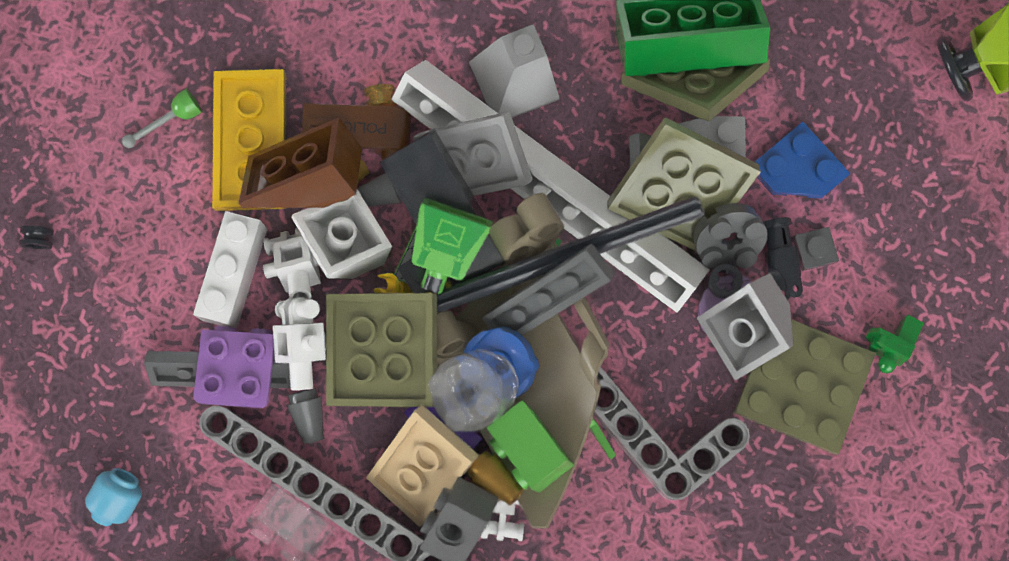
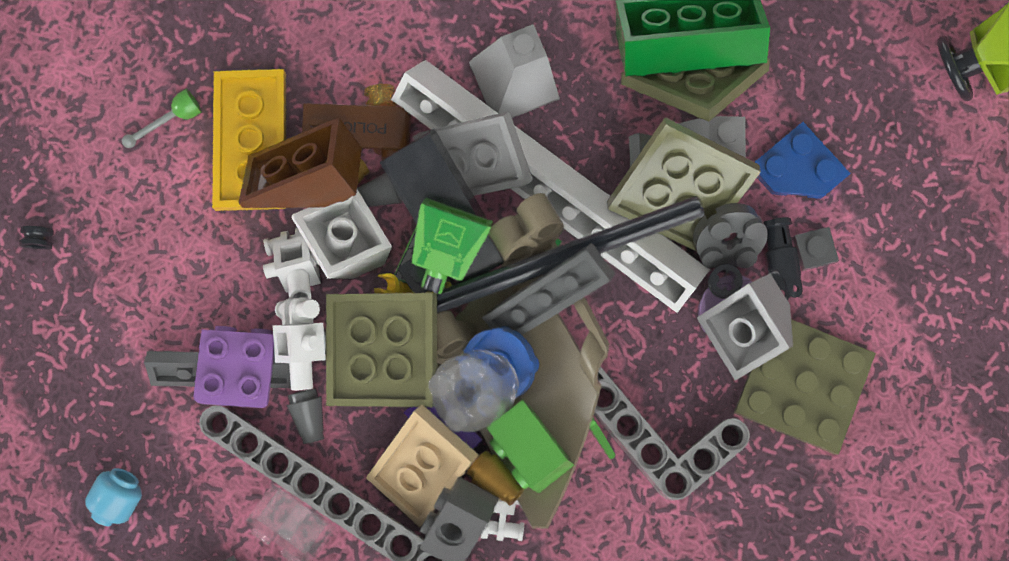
(230, 270): white brick -> none
(895, 347): green piece -> none

